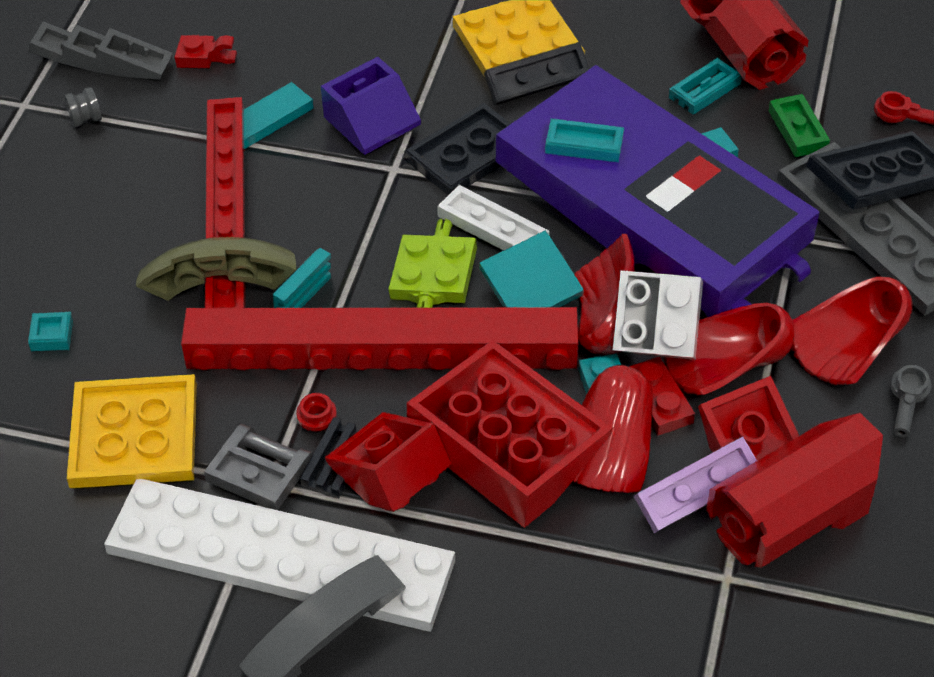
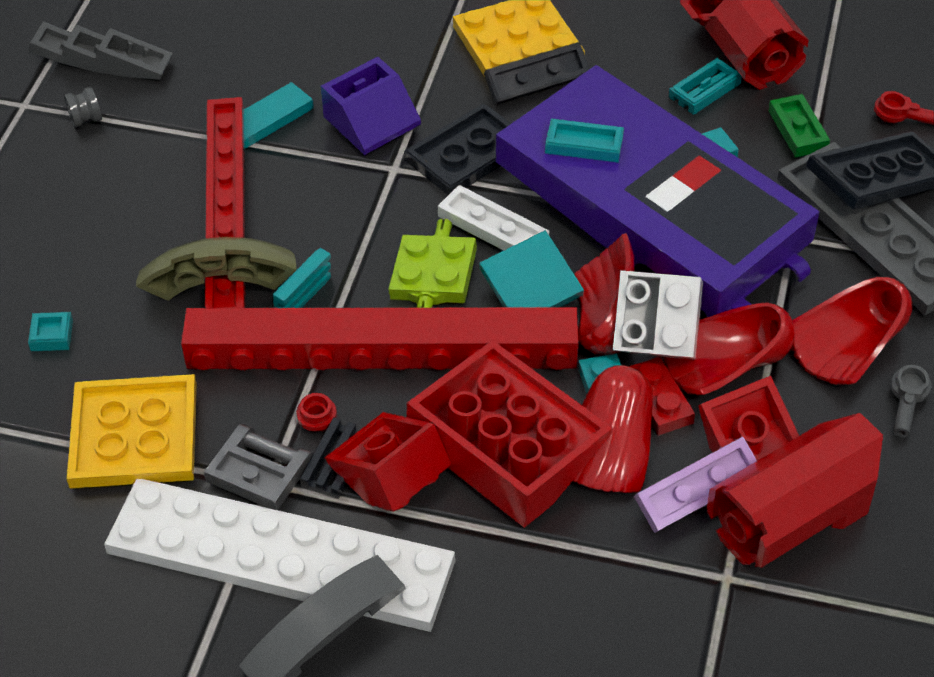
(200, 51): red plate -> none

